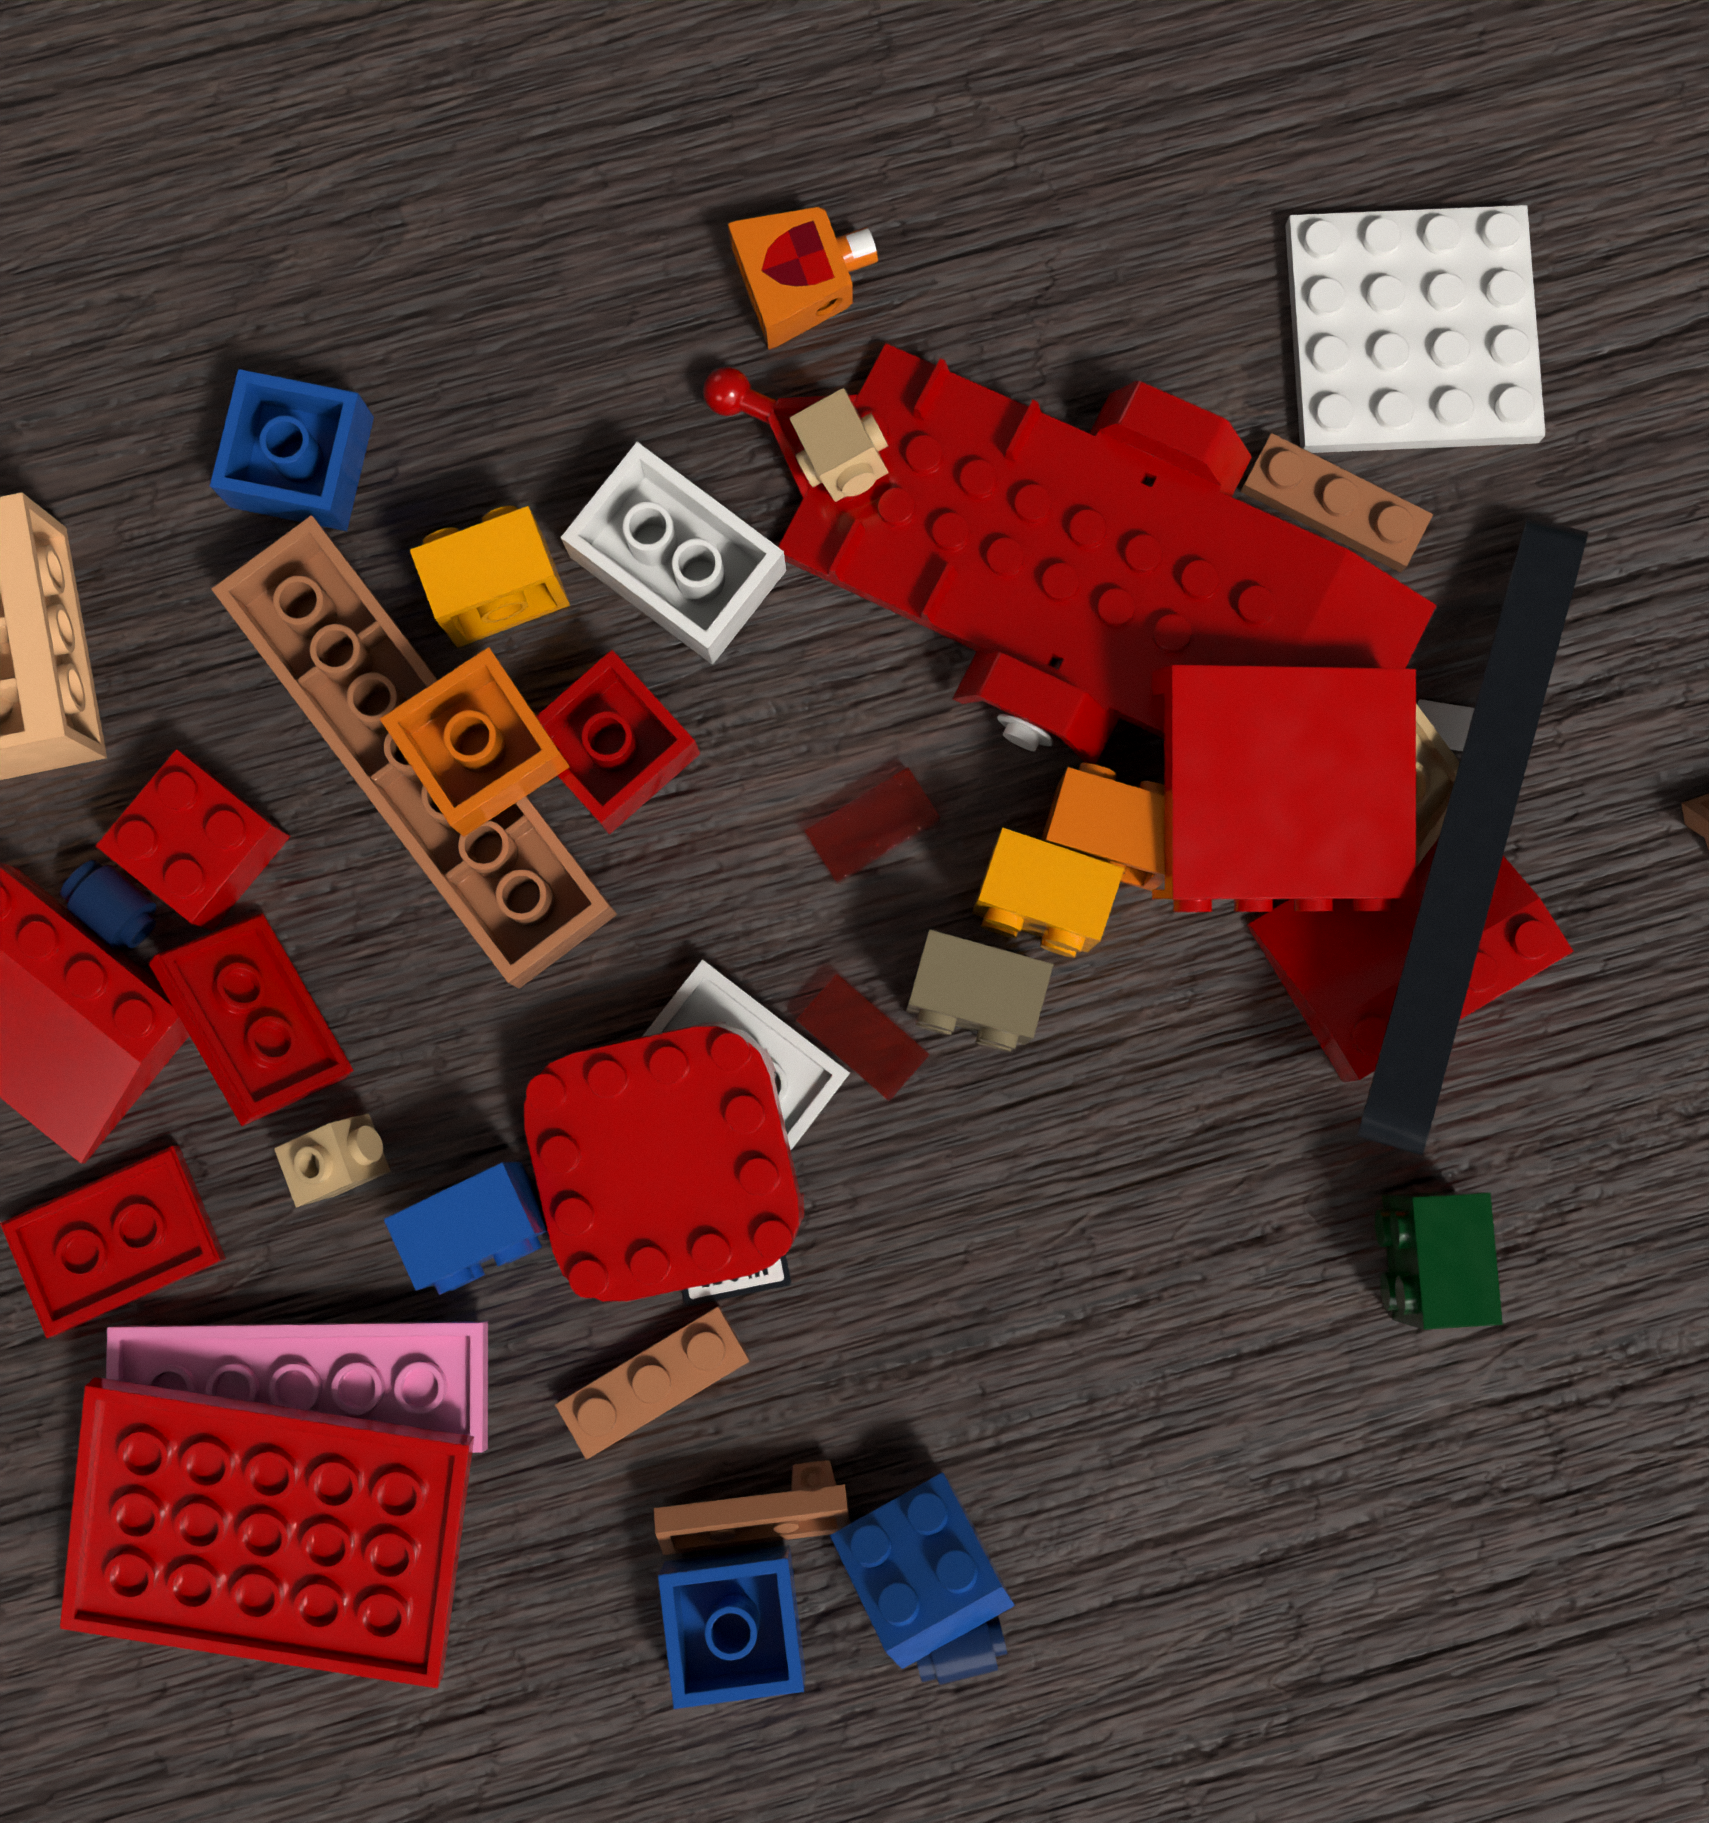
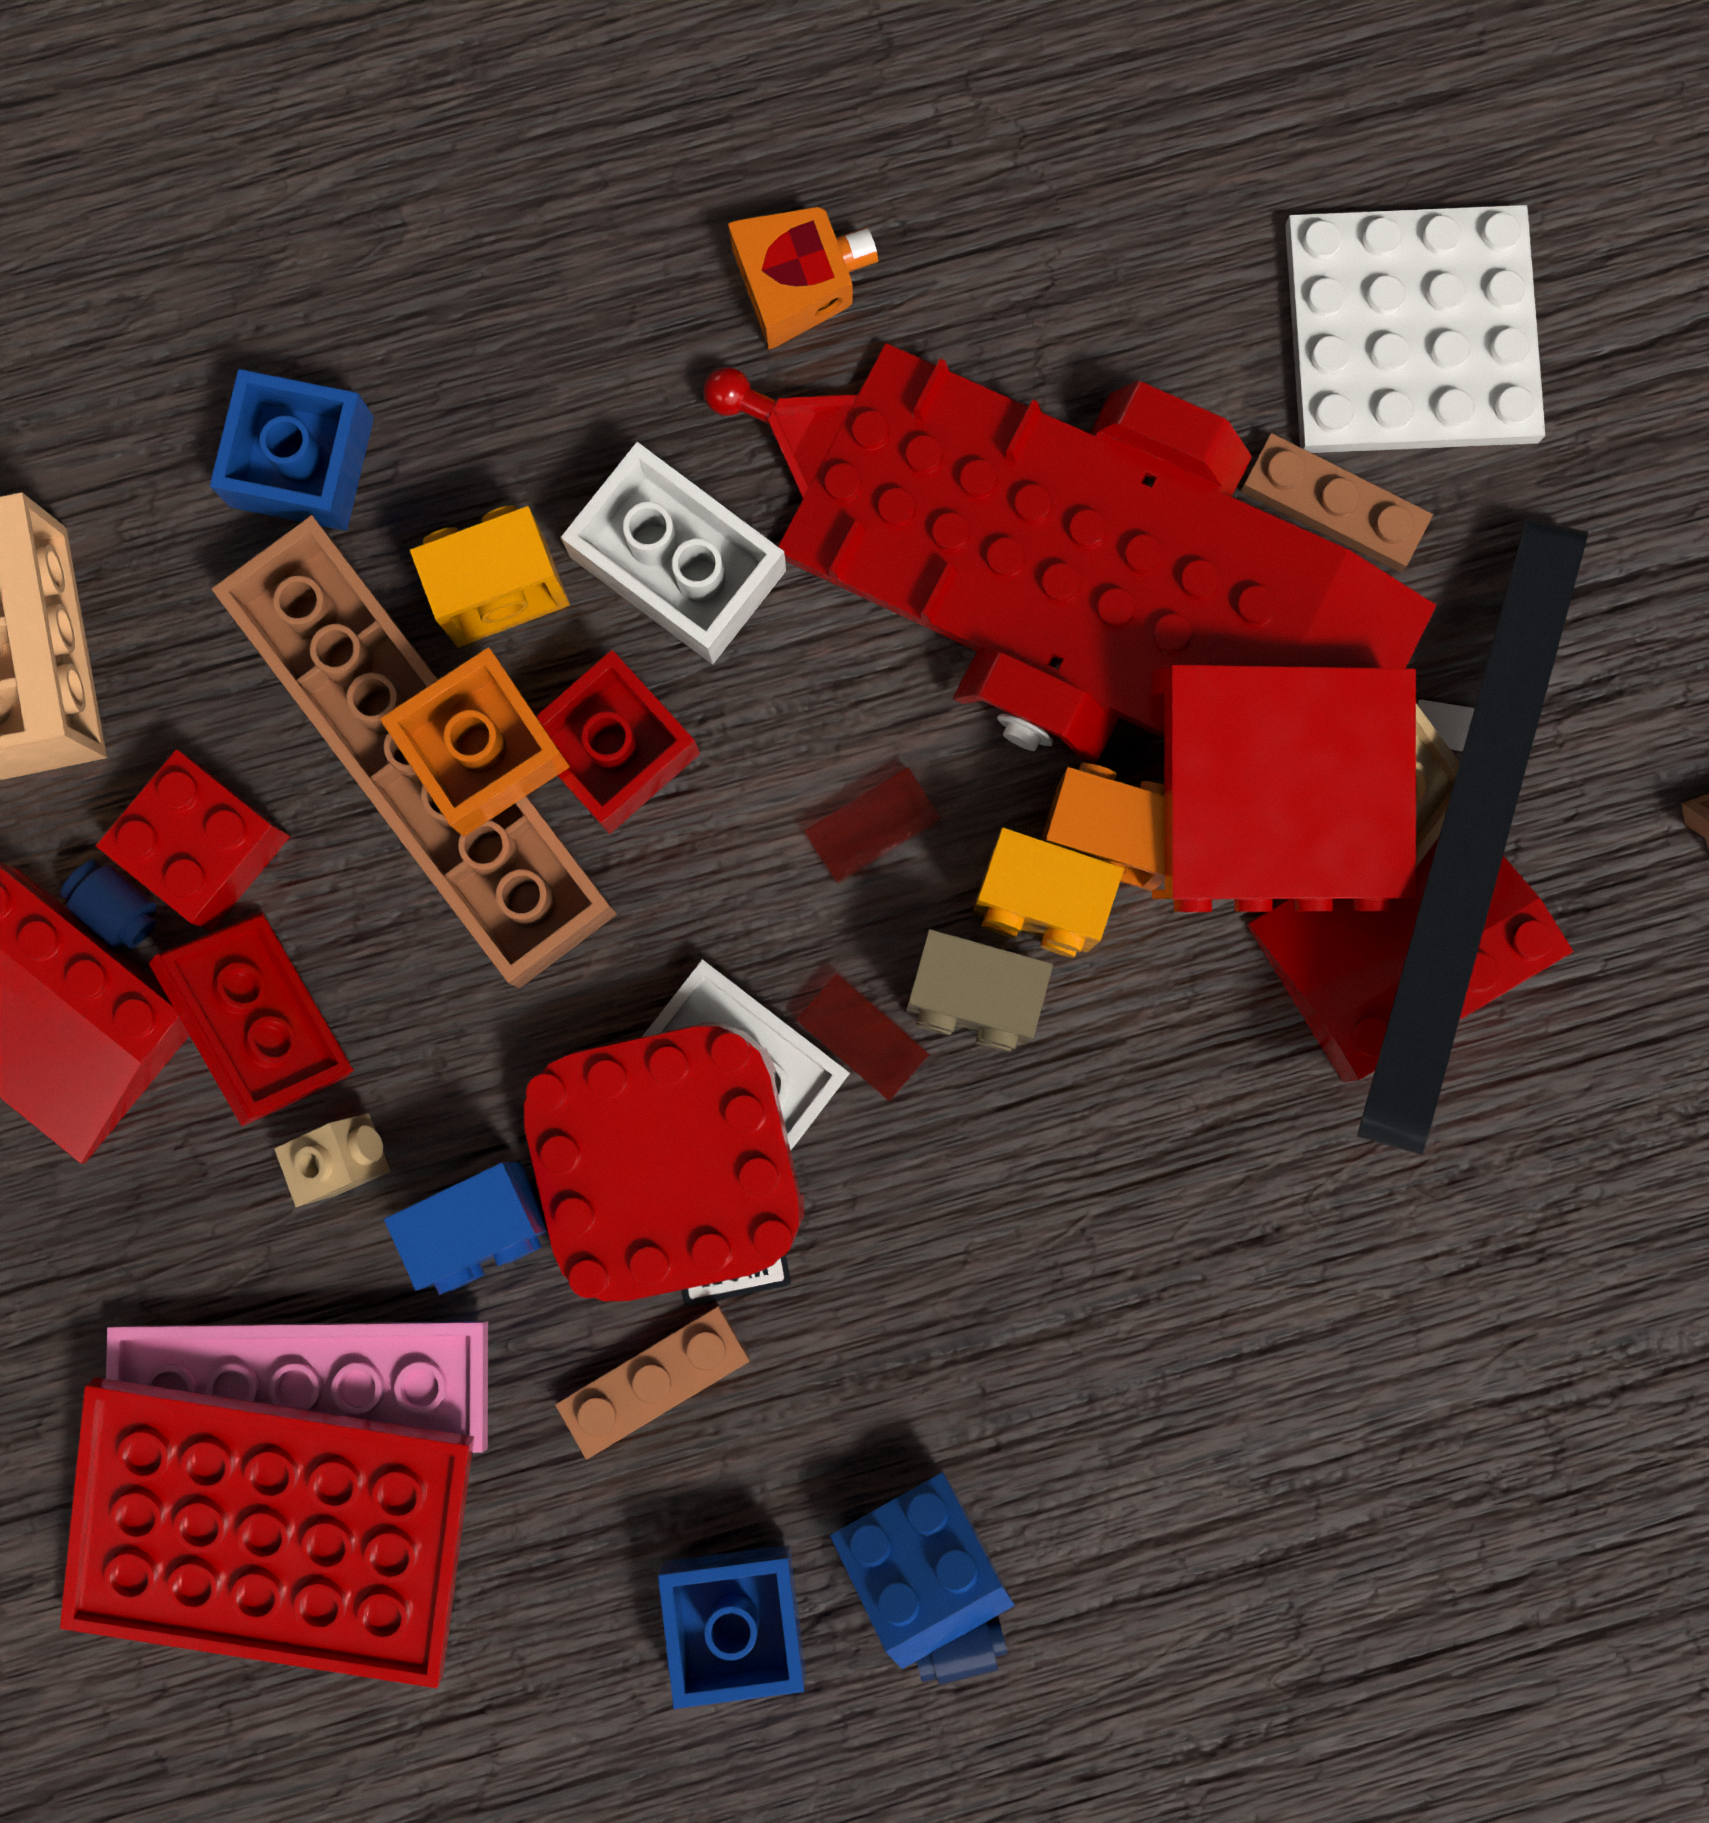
(112, 1241): red tile -> none
(808, 1510): nougat hinge -> none
(839, 446): tan brick -> none
(1439, 1259): dark green brick -> none

